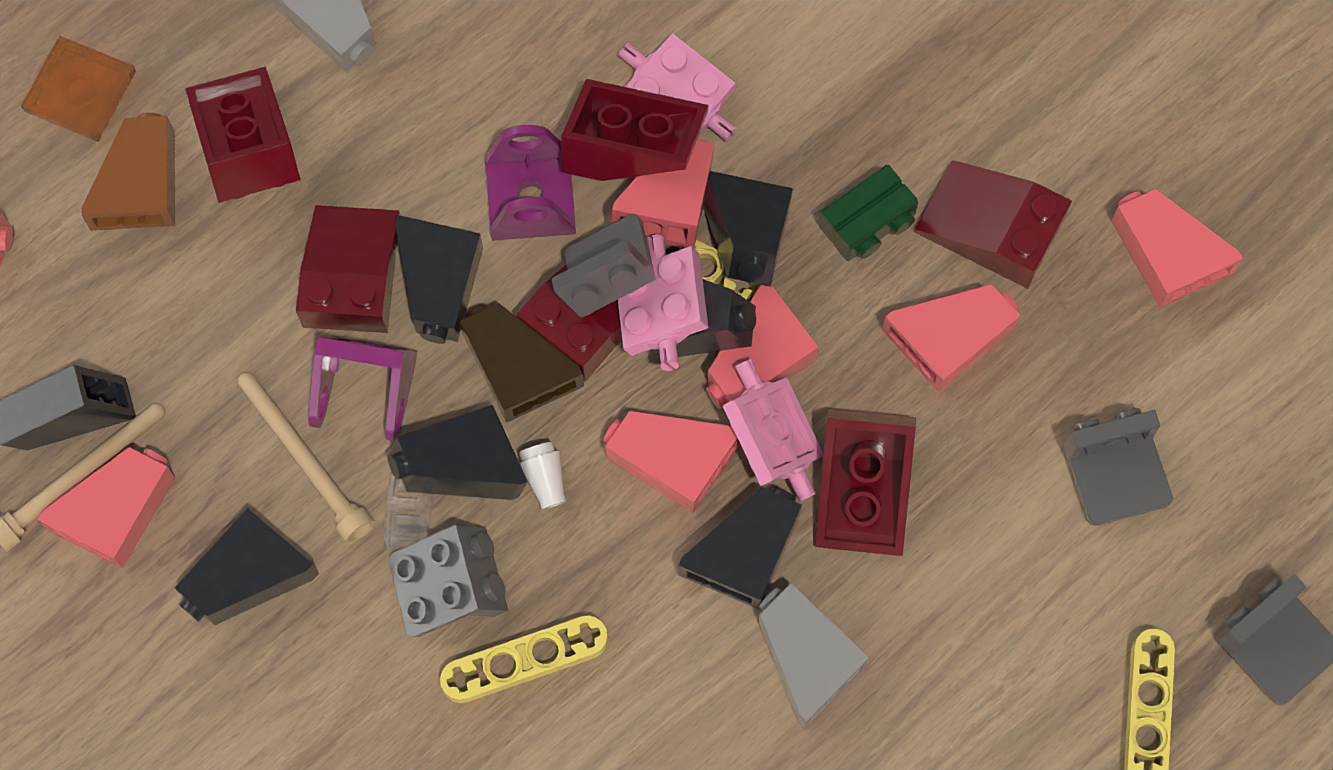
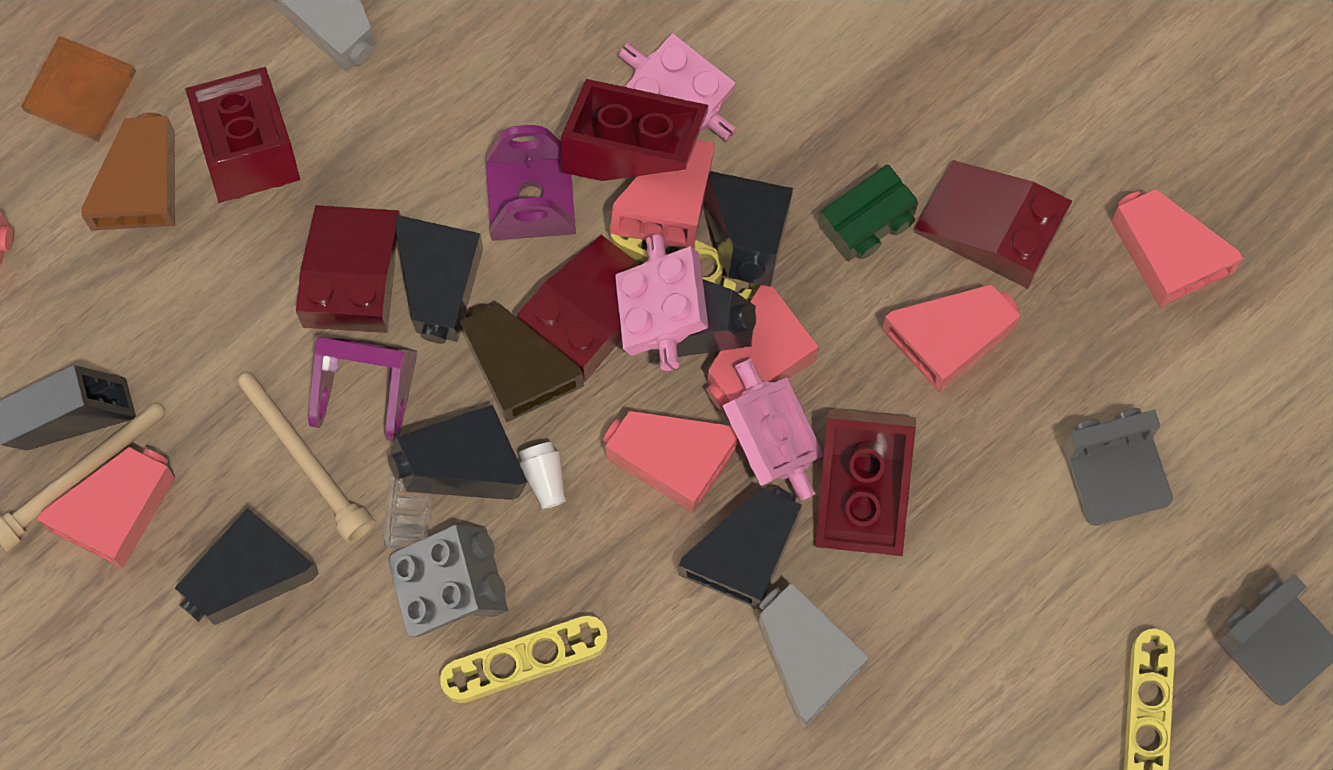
(605, 266): dark grey bracket -> none

